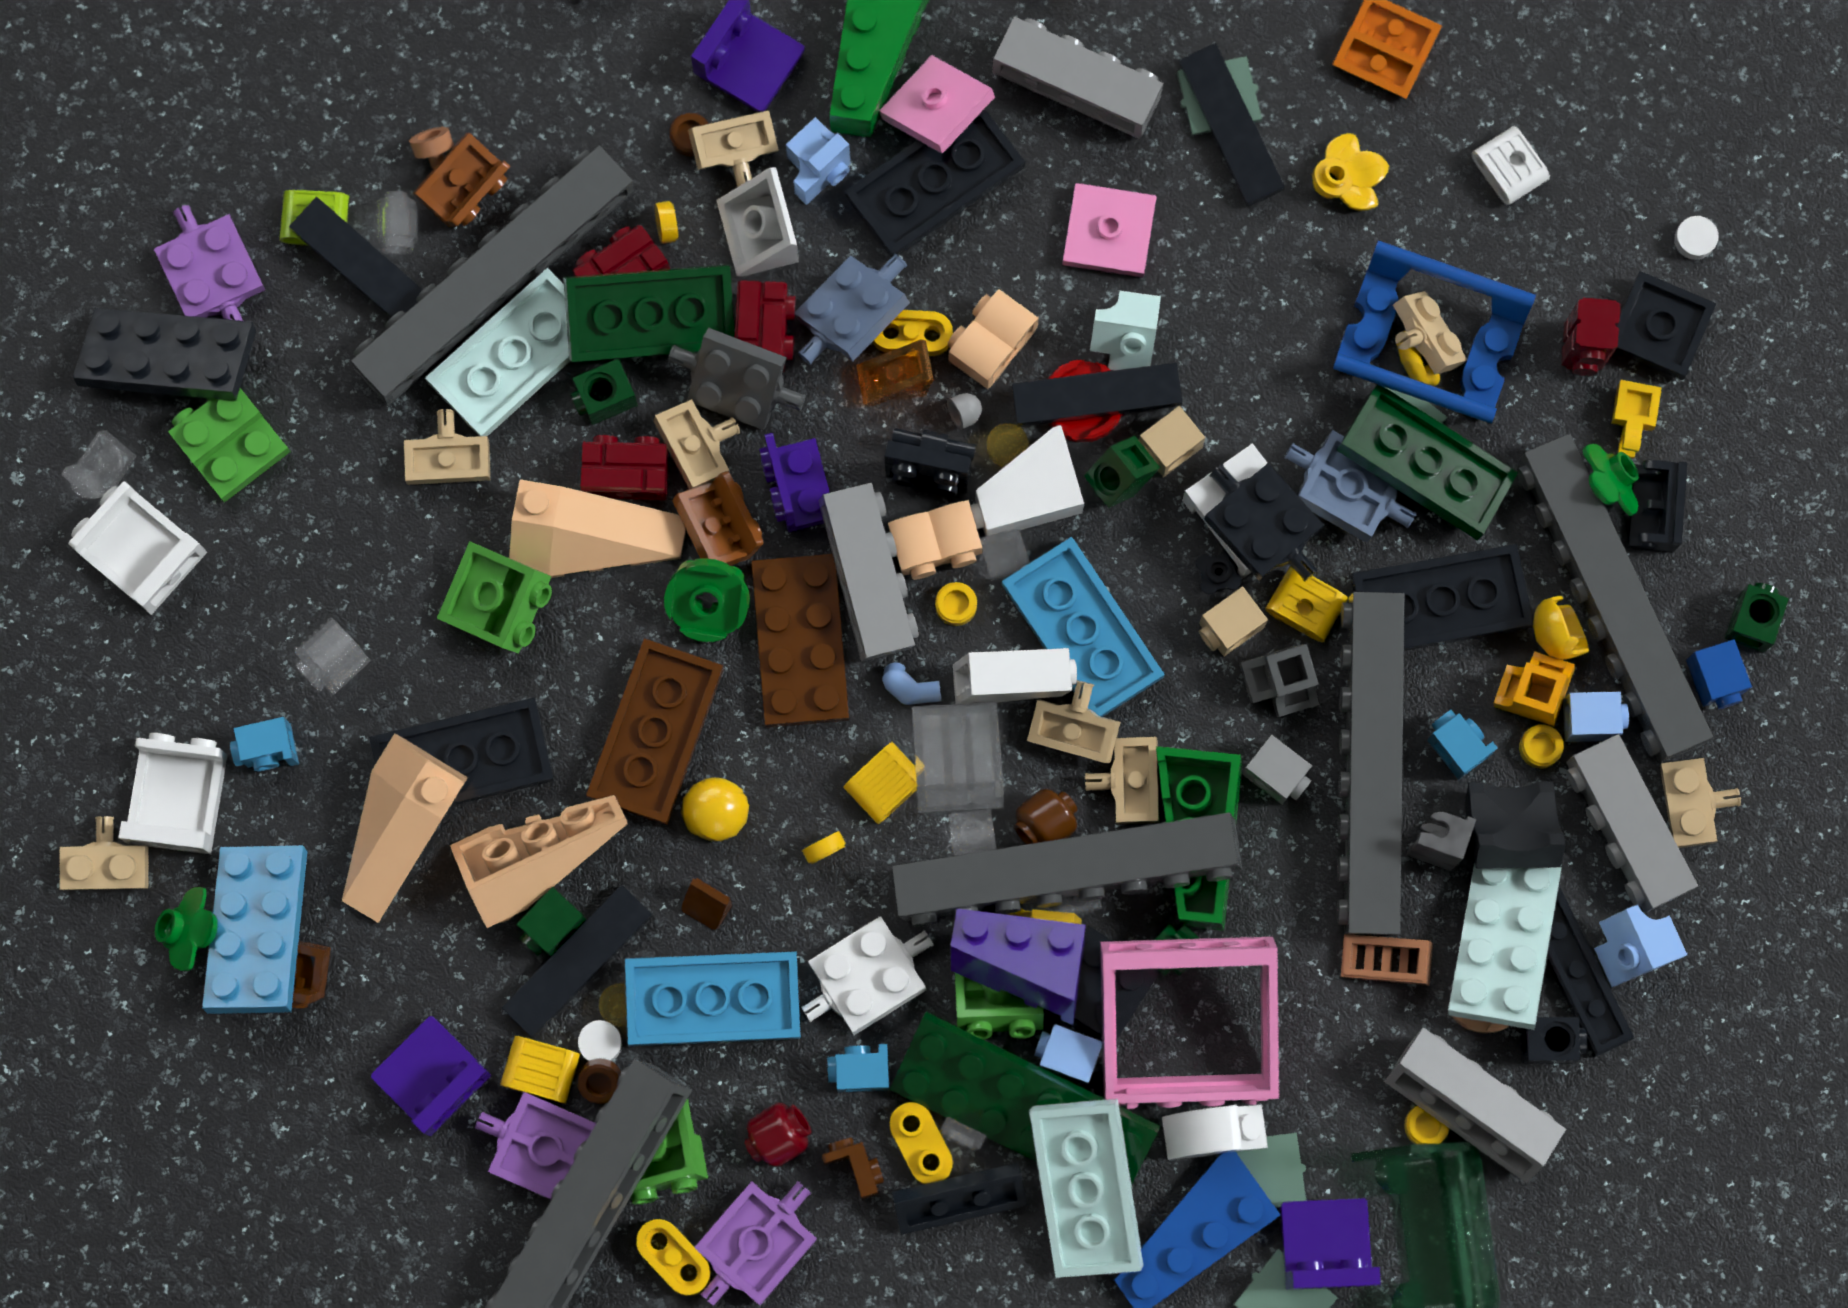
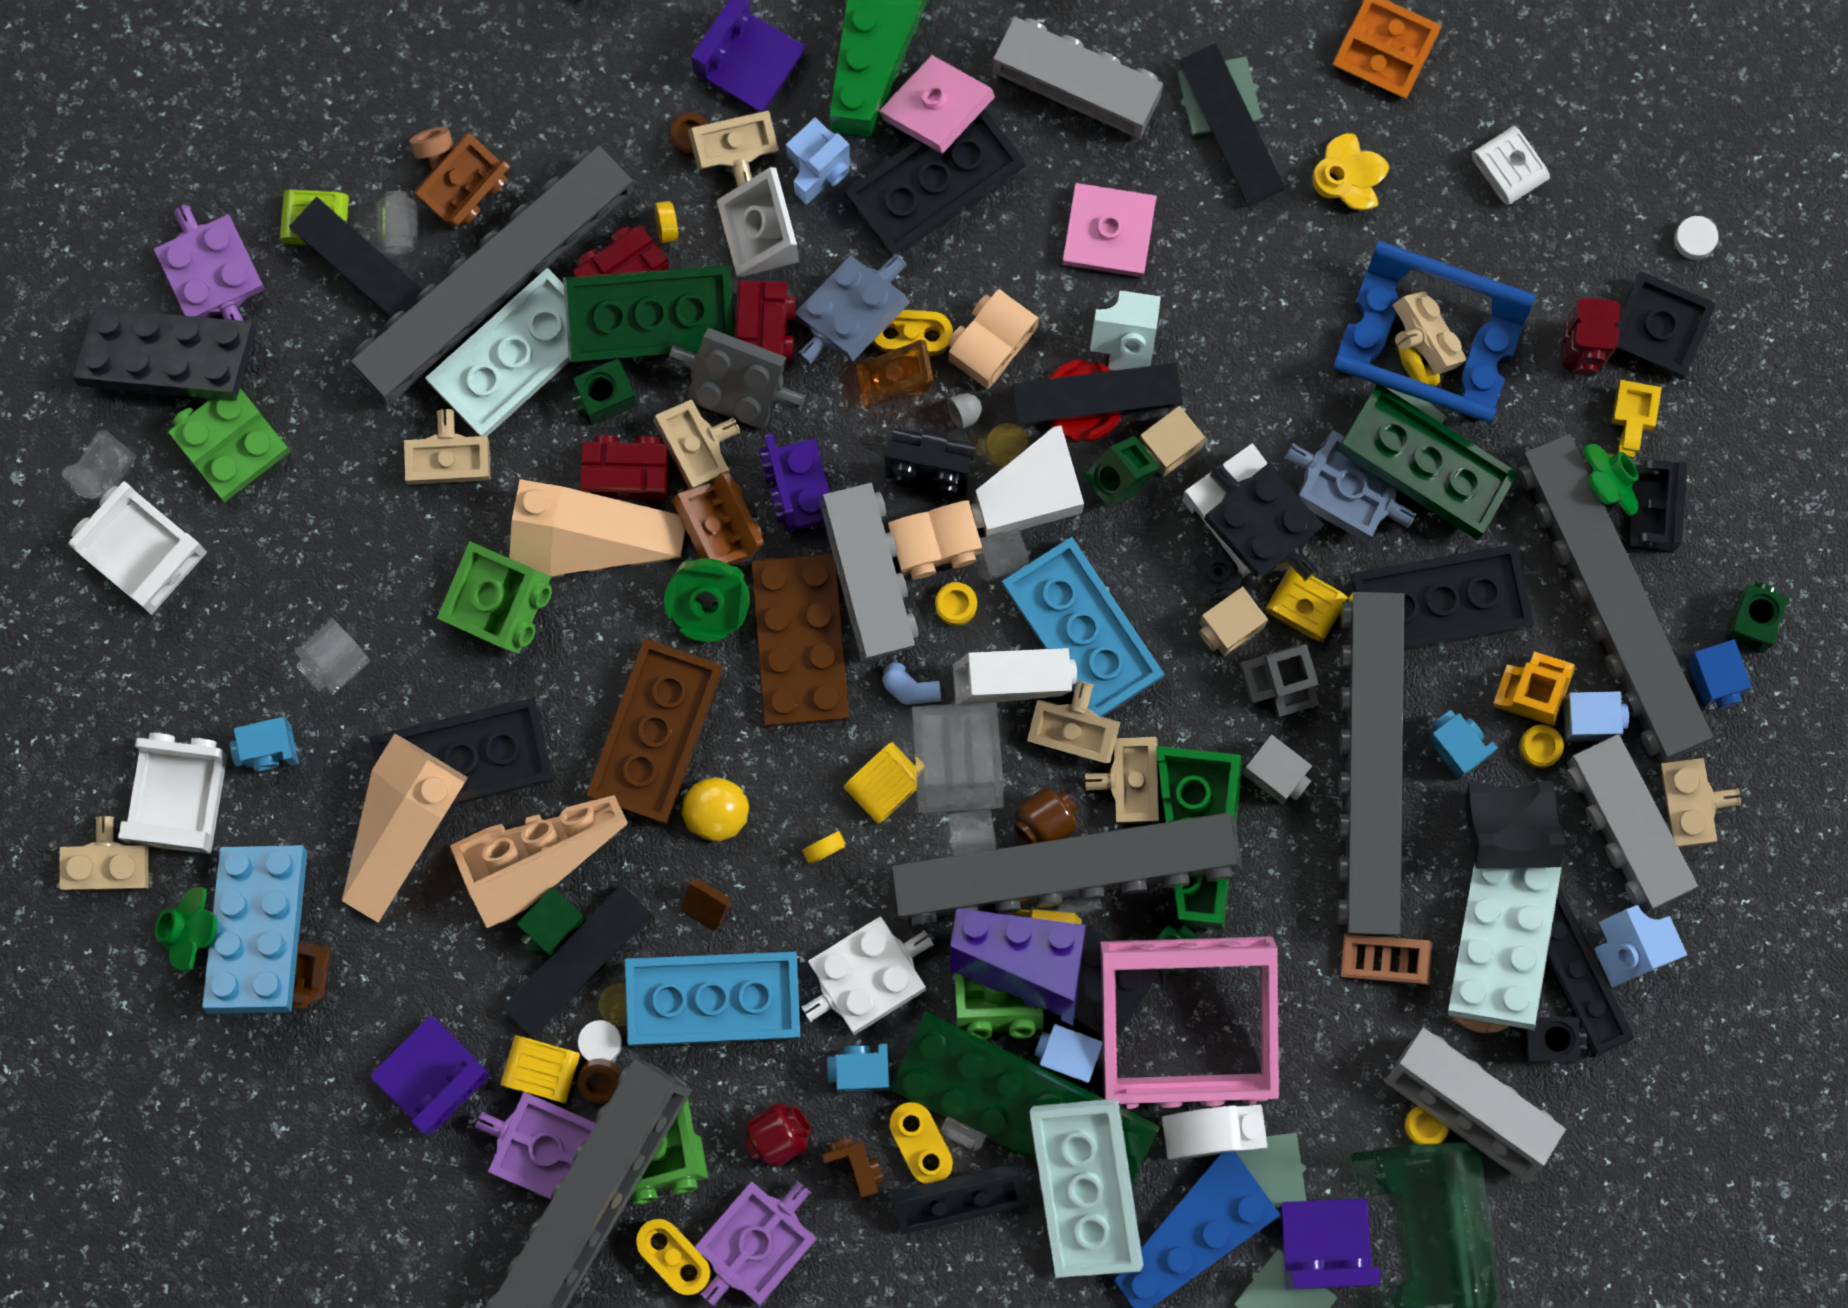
(1442, 845): flat silver hinge -> none
(1559, 630): yellow hair -> none

